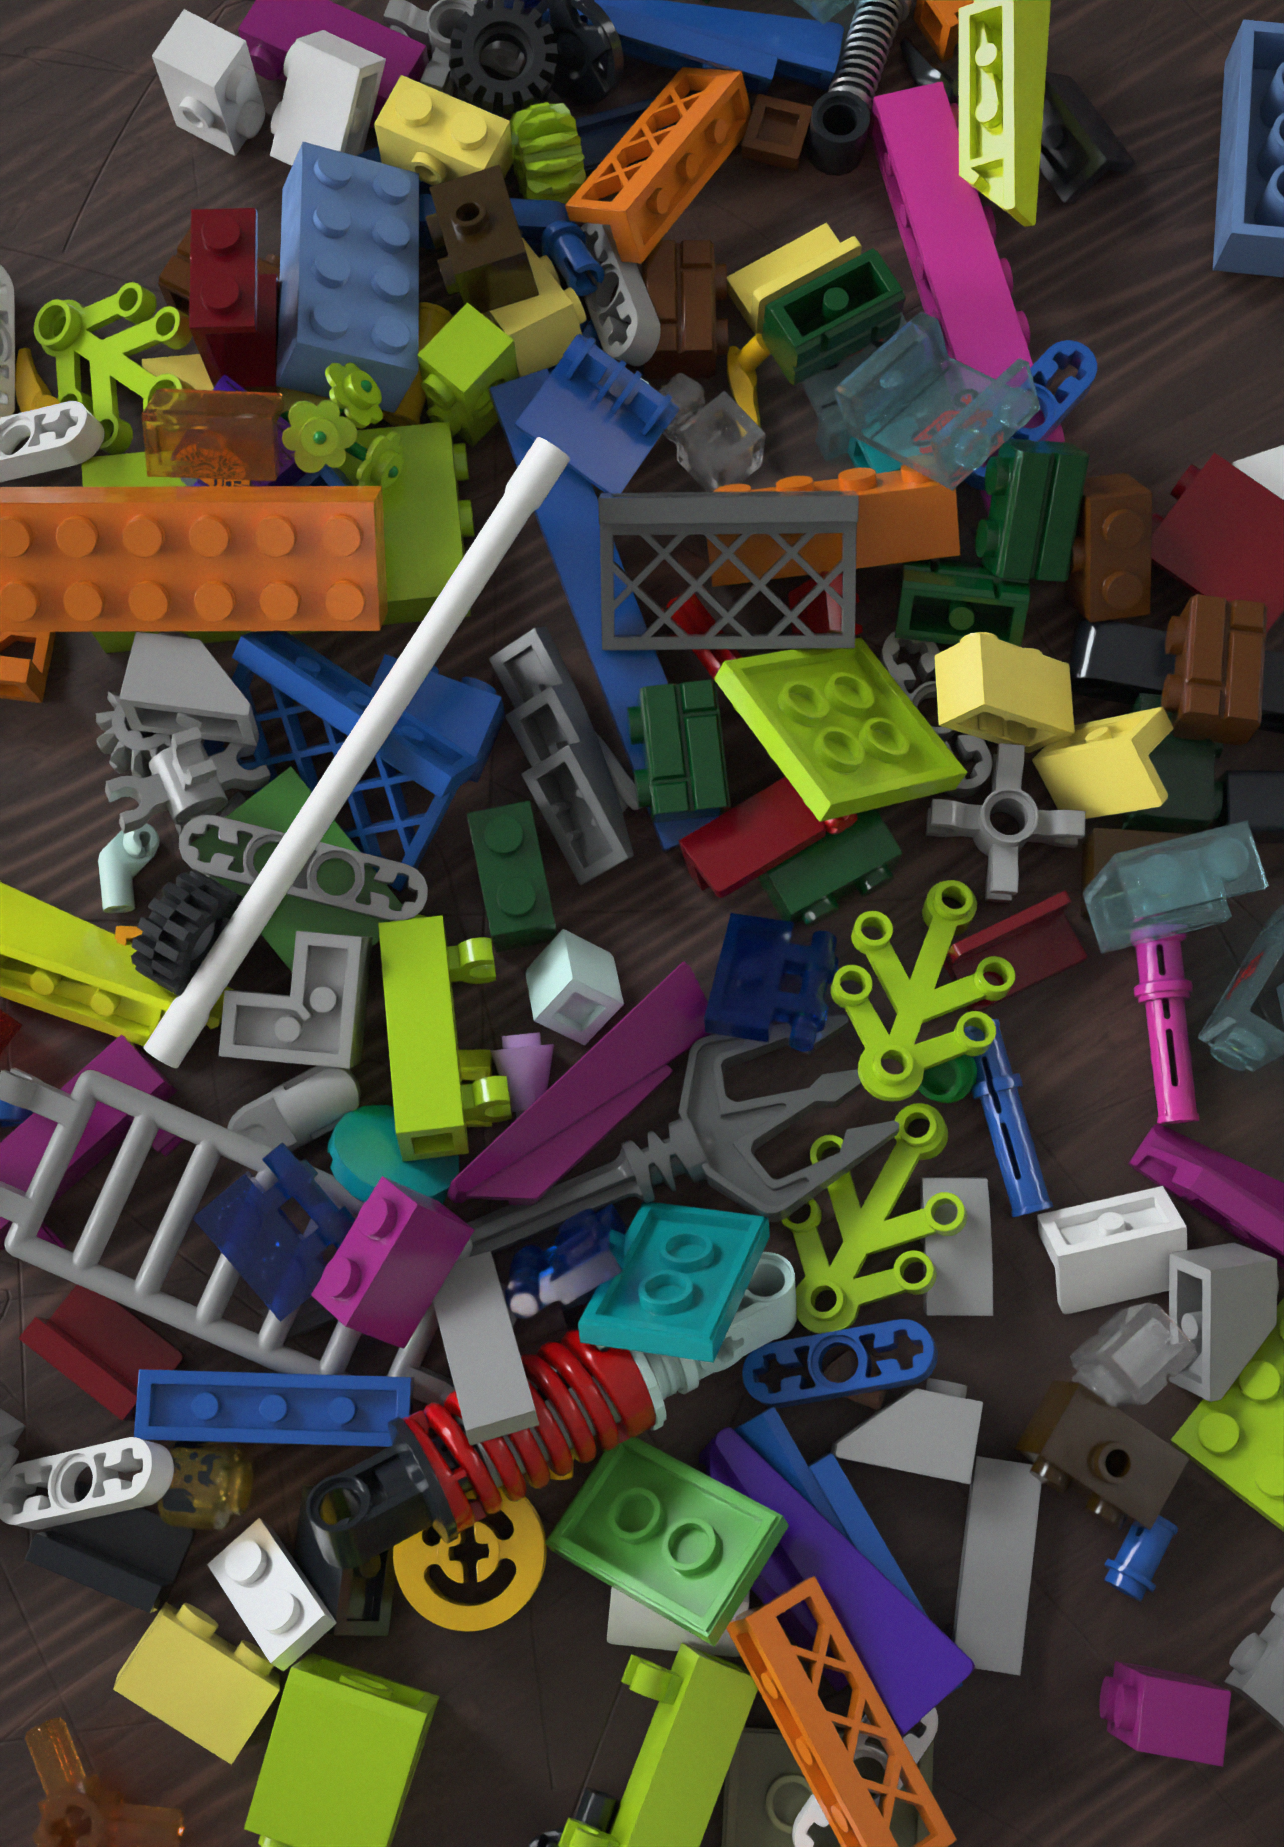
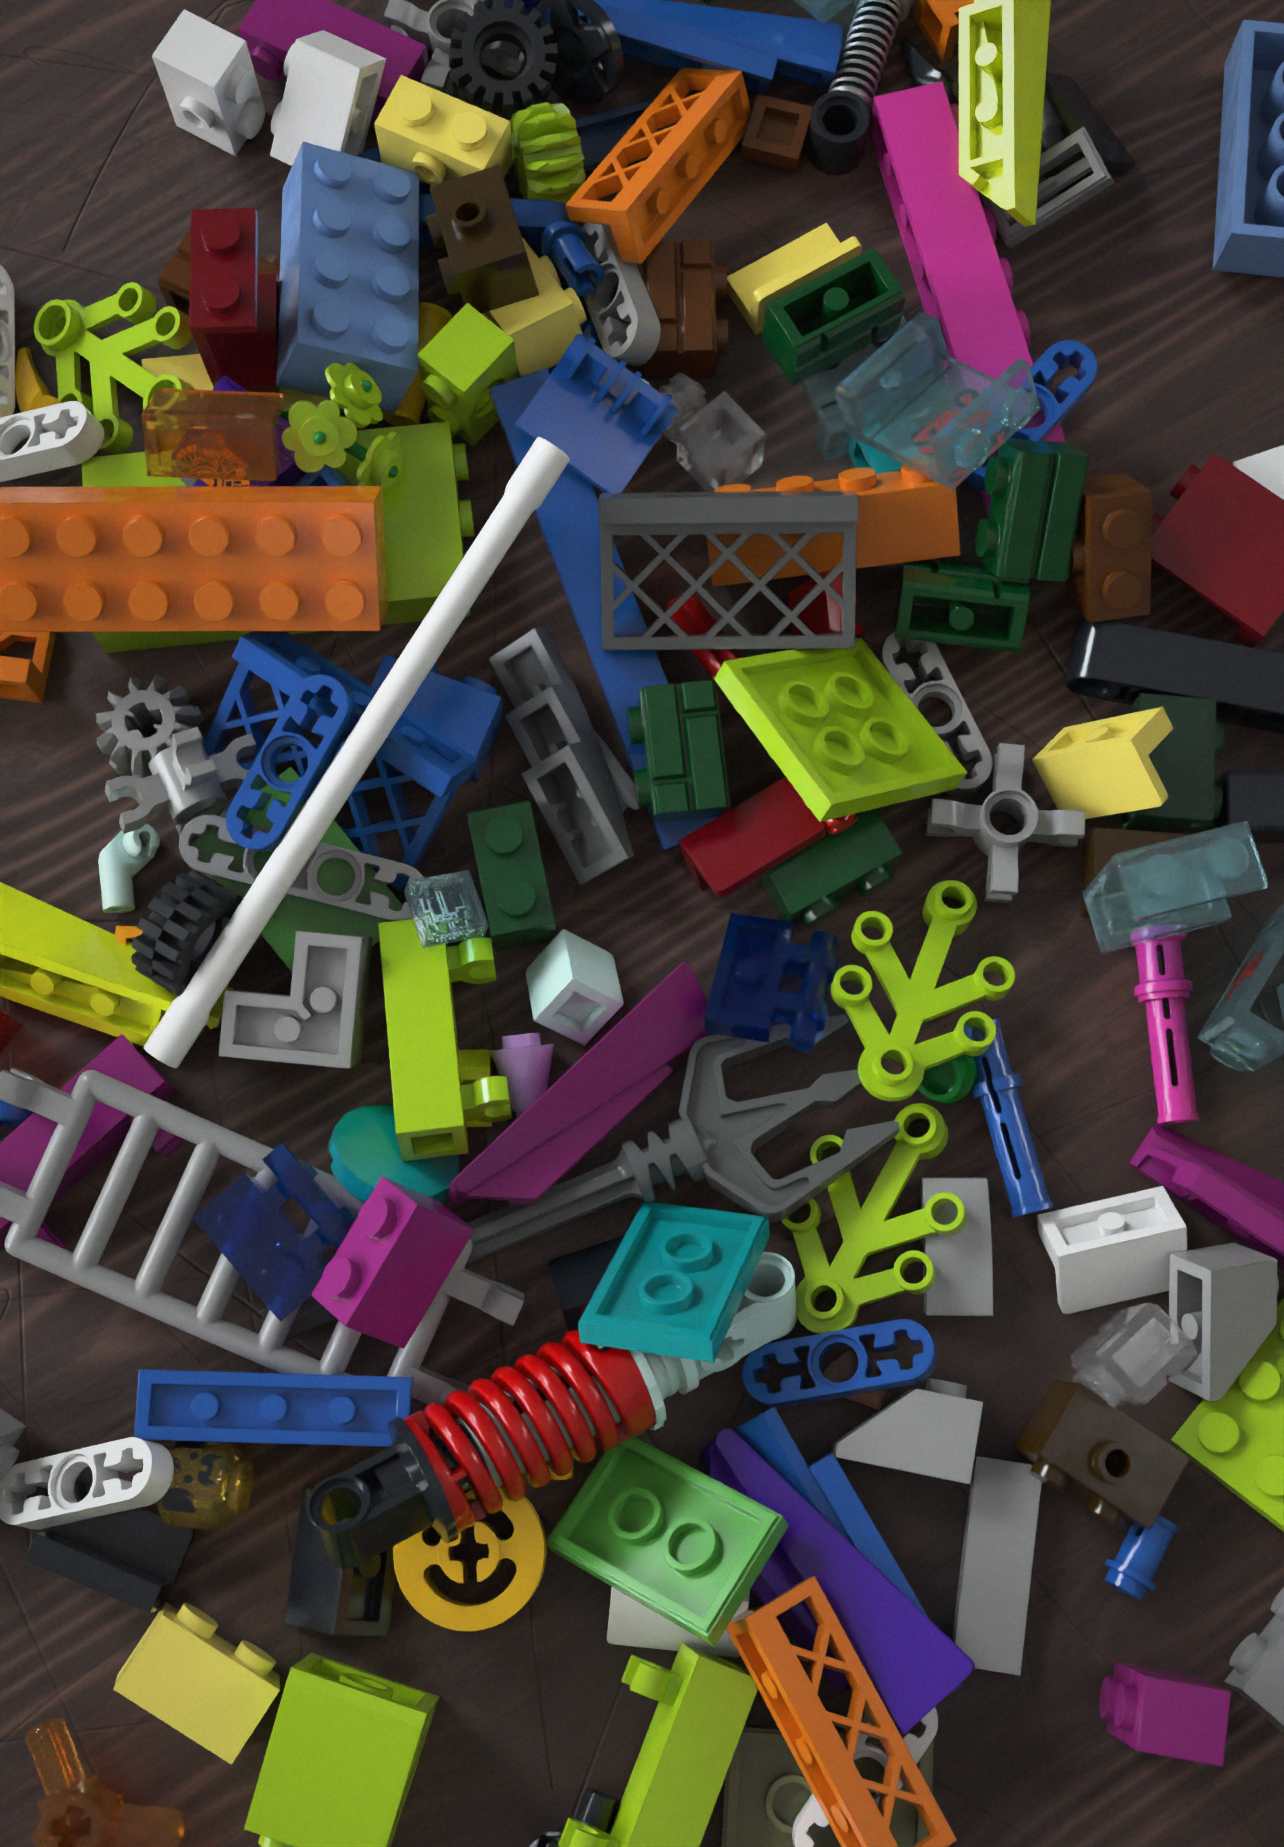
(101, 1348): dark red panel -> none
(179, 686): light grey slope -> none
(271, 1594): white plate -> none
(281, 736): none -> blue beam
(299, 1108): light grey arm -> none
(446, 908): none -> clear light blue tile
(483, 1352): light grey tile -> none
(582, 1258): clear blue plate -> none
(742, 374): yellow bar -> none
(1003, 692): light yellow brick -> none
(1033, 941): dark red panel -> none
(1066, 201): none -> light grey tile
(1216, 669): reddish brown brick -> none

